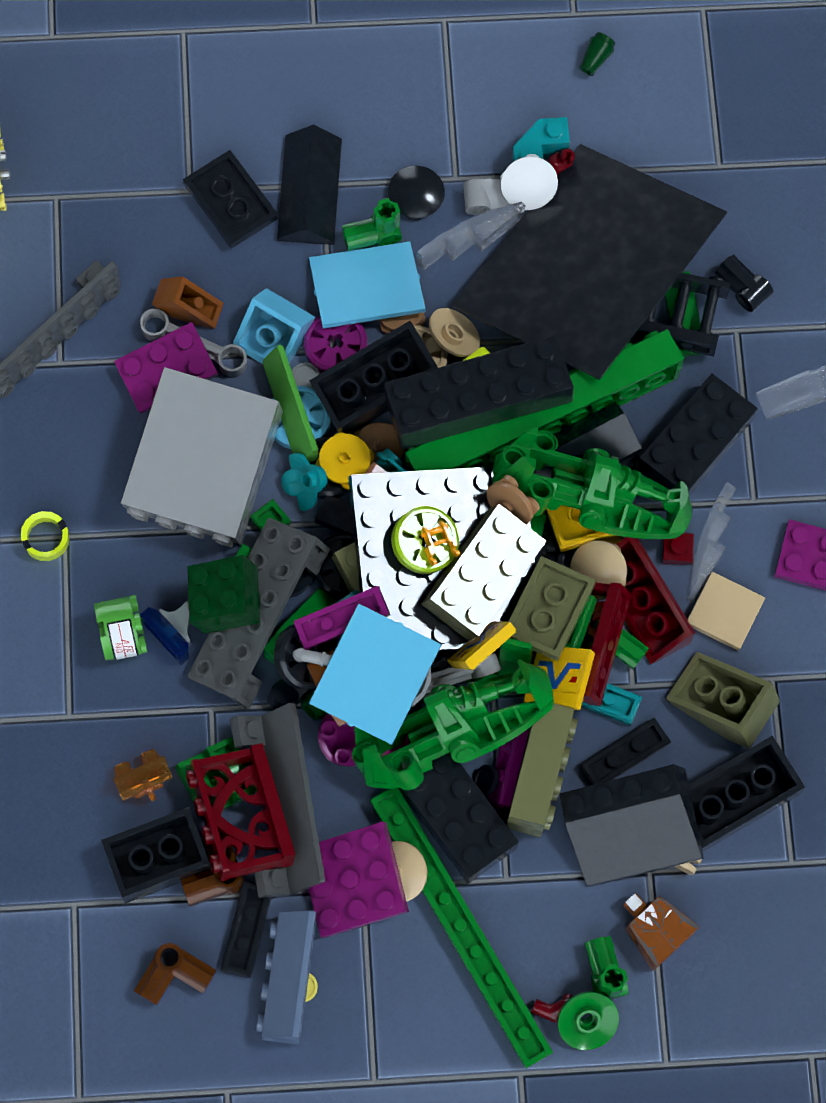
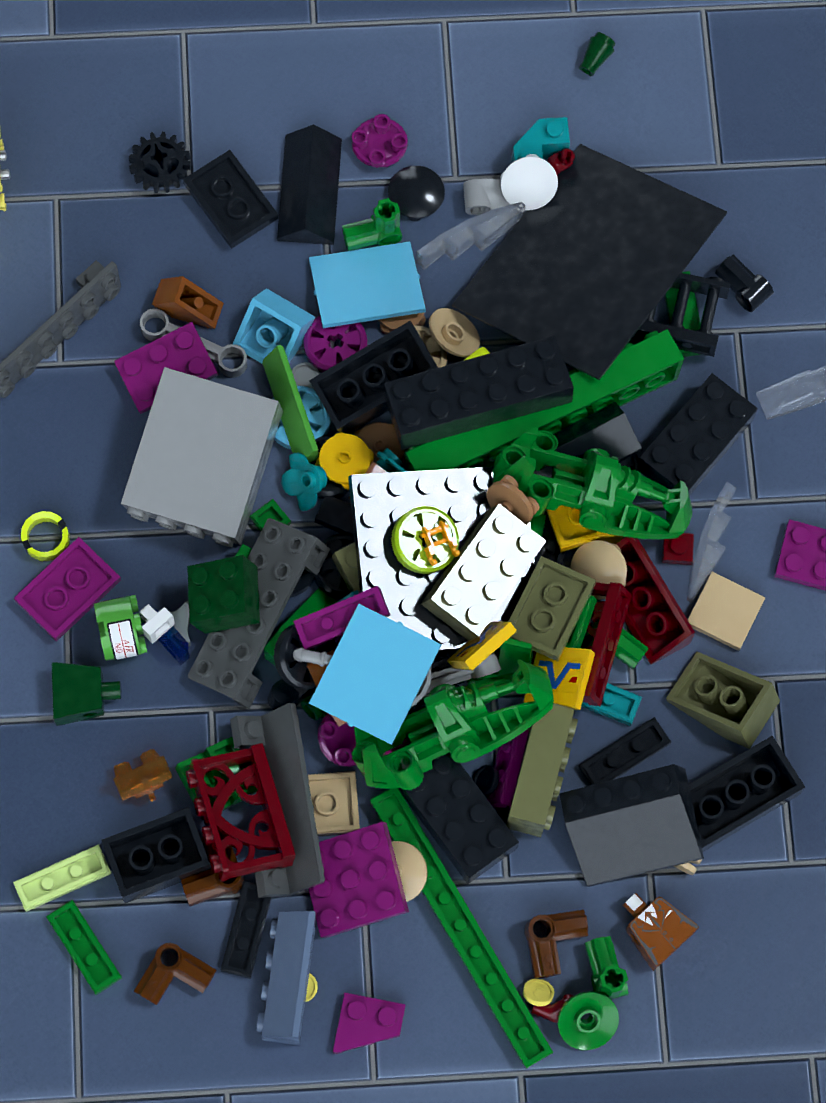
(62, 878): none -> yellowish green tile
(67, 589): none -> magenta plate
(80, 692): none -> dark green torso
(84, 947): none -> green tile
(156, 623): none -> white tile
(172, 157): none -> black gear
(334, 802): none -> tan tile
(366, 1022): none -> magenta wing
(379, 142): none -> magenta dish
(538, 992): none -> light yellow piece
(544, 950): none -> reddish brown piece

